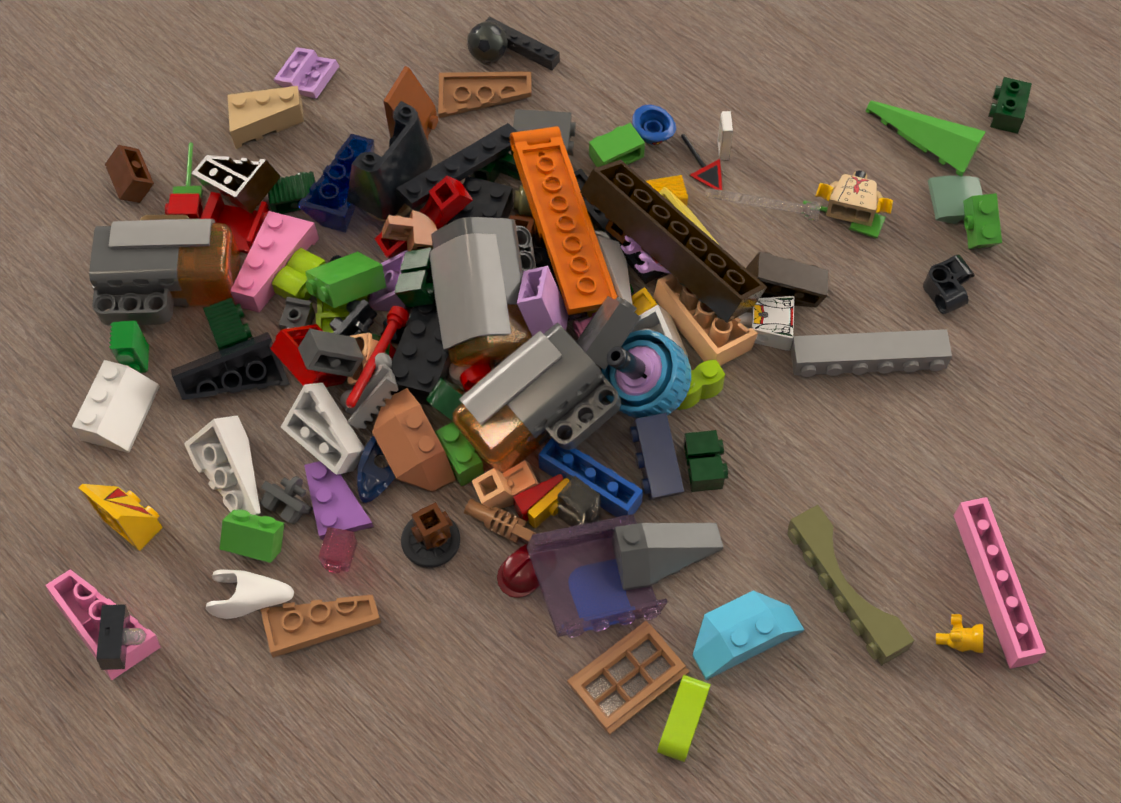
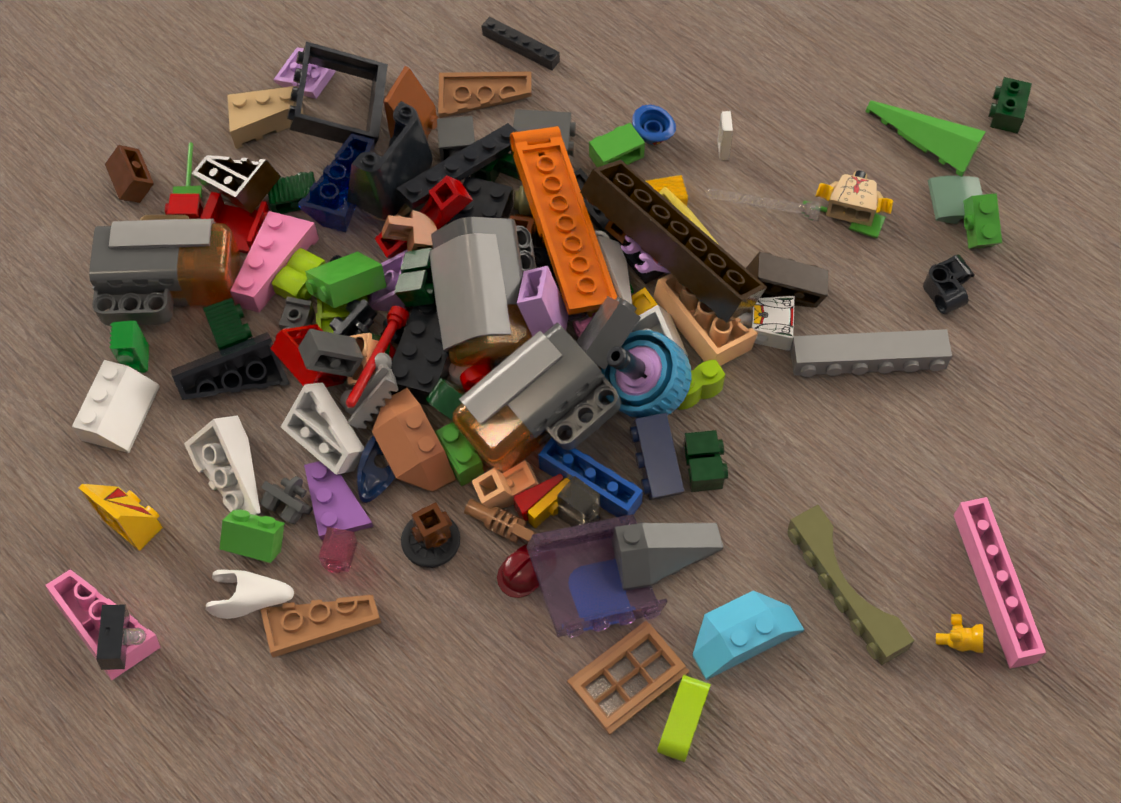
(344, 63): none -> black window
(454, 135): none -> dark grey head
(487, 42): pearl dark grey piece -> none
(707, 175): piece -> none

